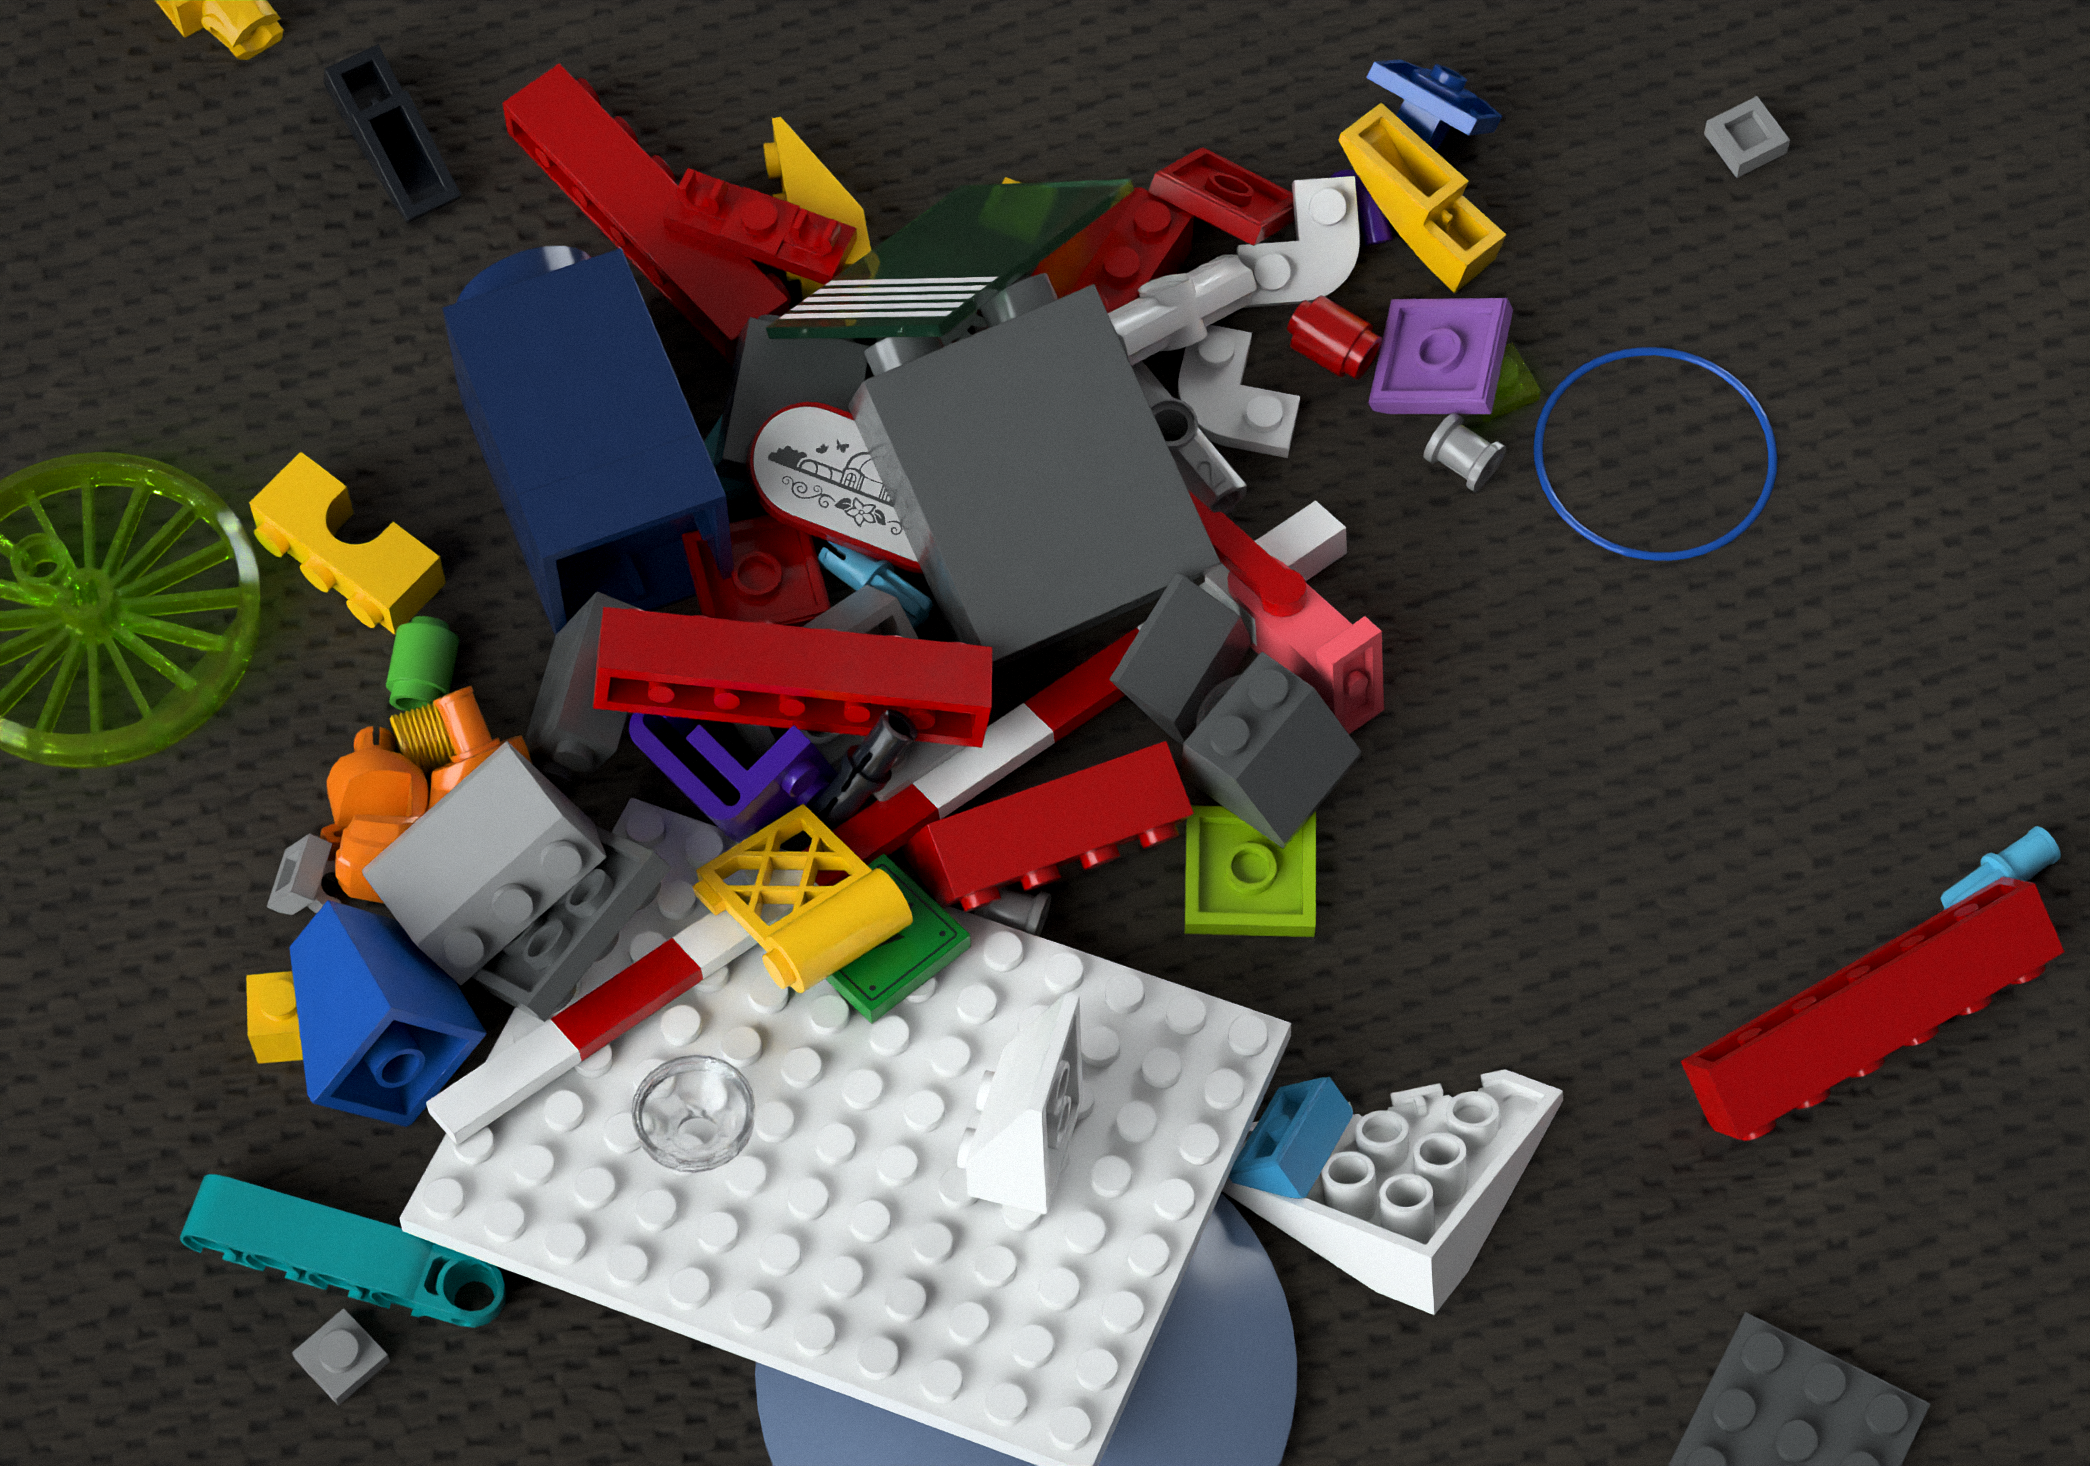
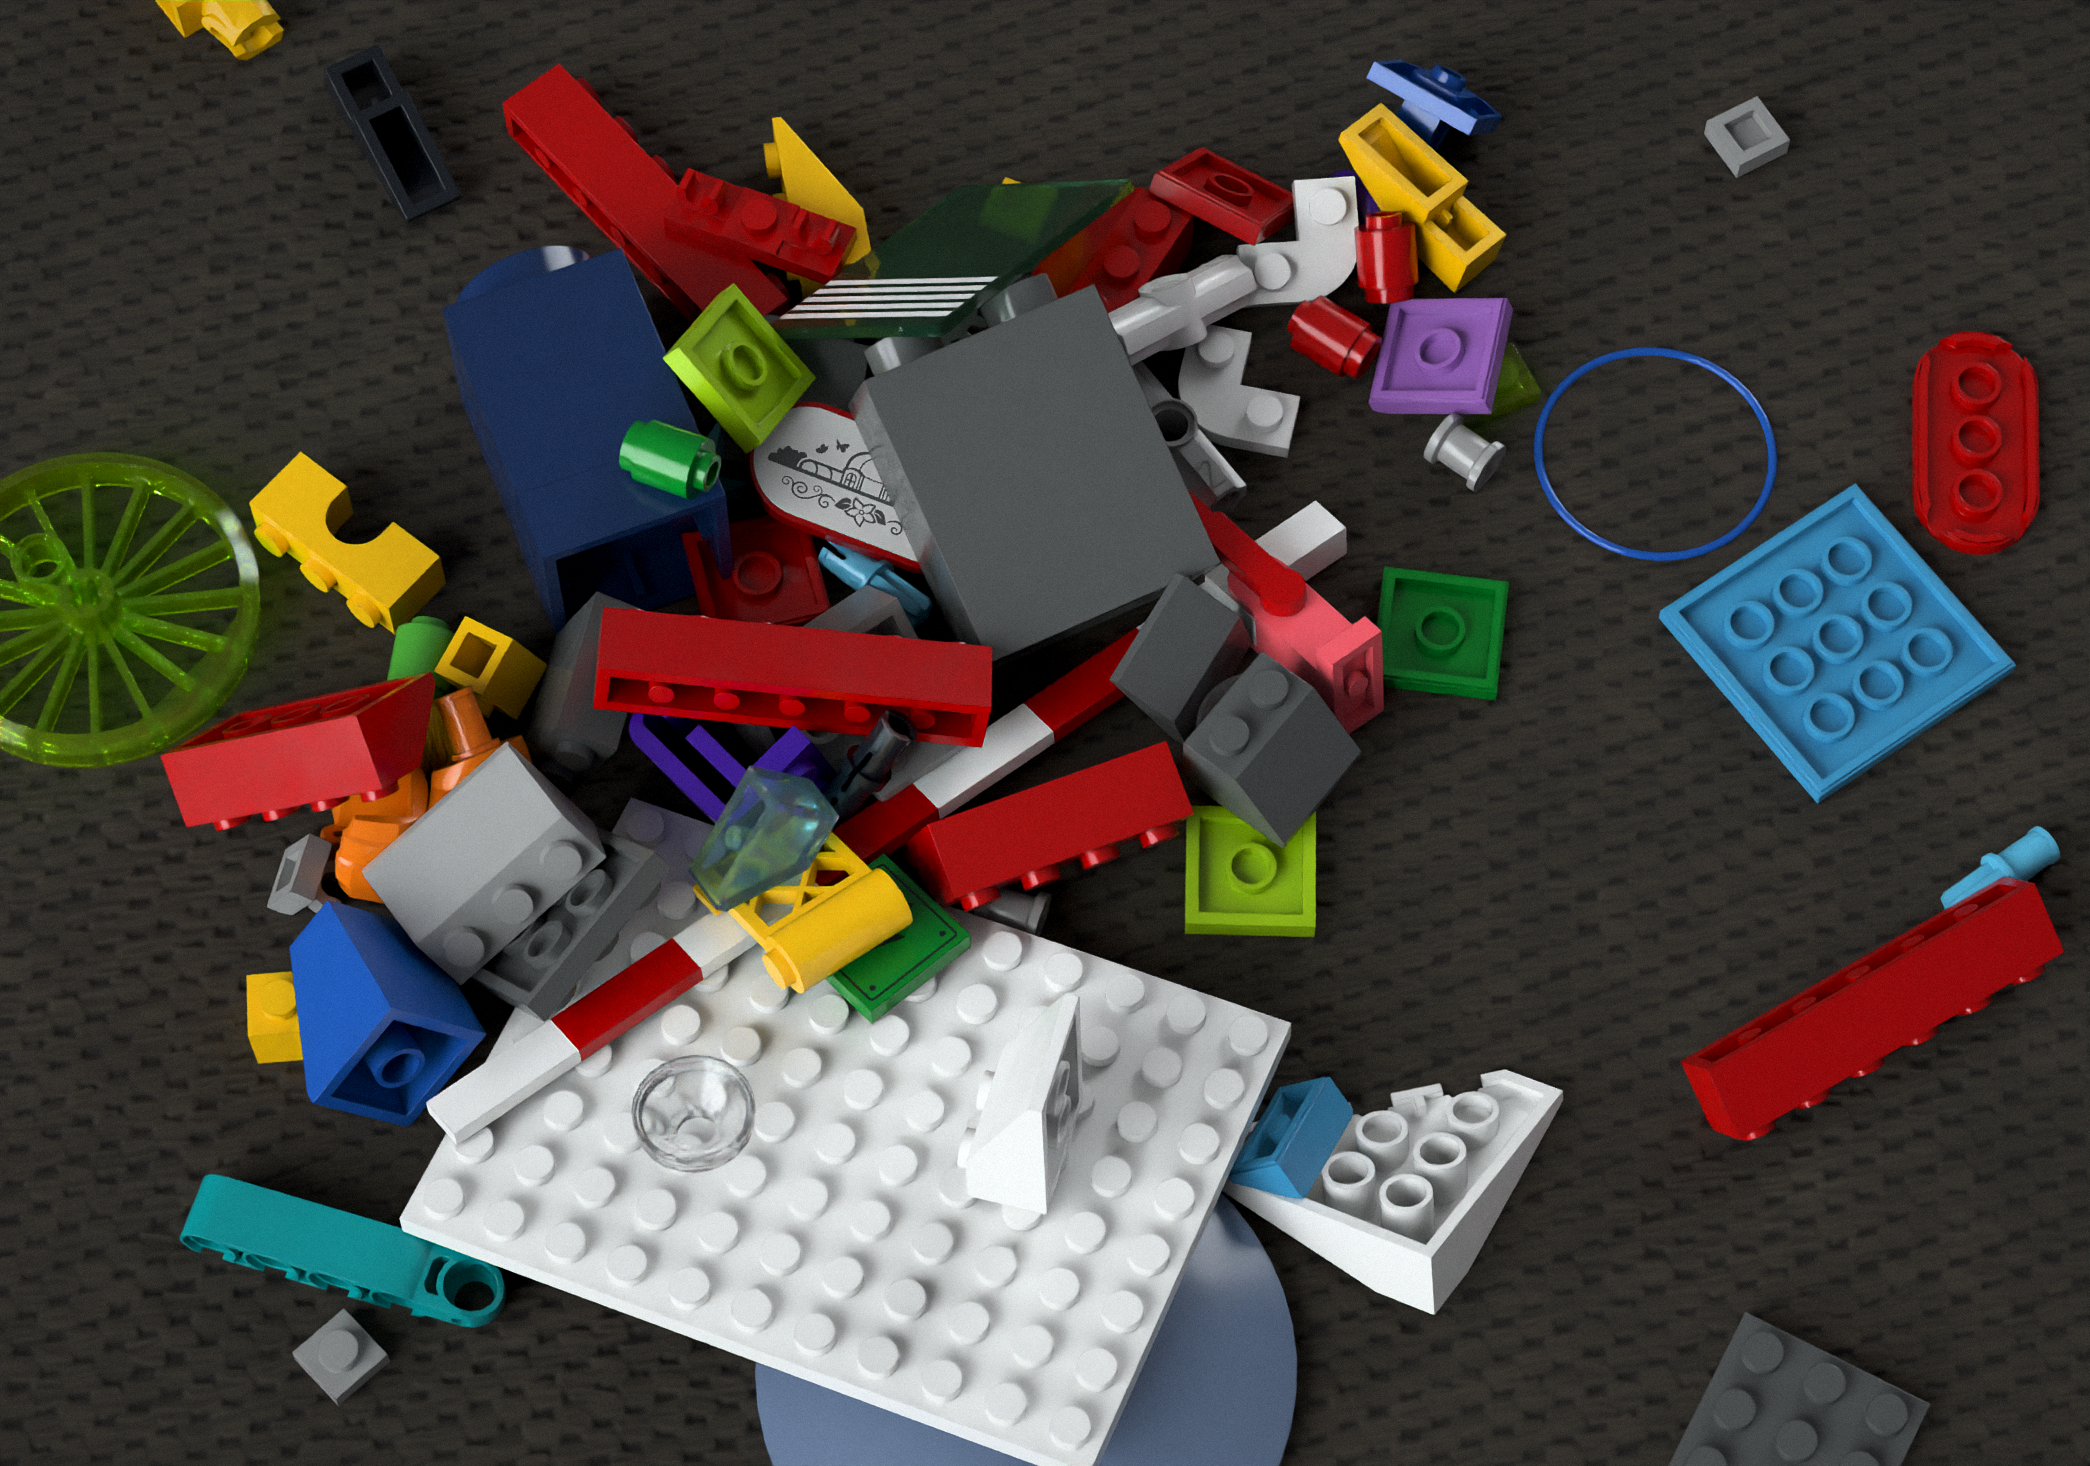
(303, 753): none -> red slope
(494, 665): none -> yellow brick
(670, 458): none -> green brick
(739, 368): none -> lime plate
(762, 837): none -> clear light blue slope
(1386, 257): none -> red brick
(1442, 632): none -> green tile
(1836, 642): none -> dark azure tile
(1975, 443): none -> red tile

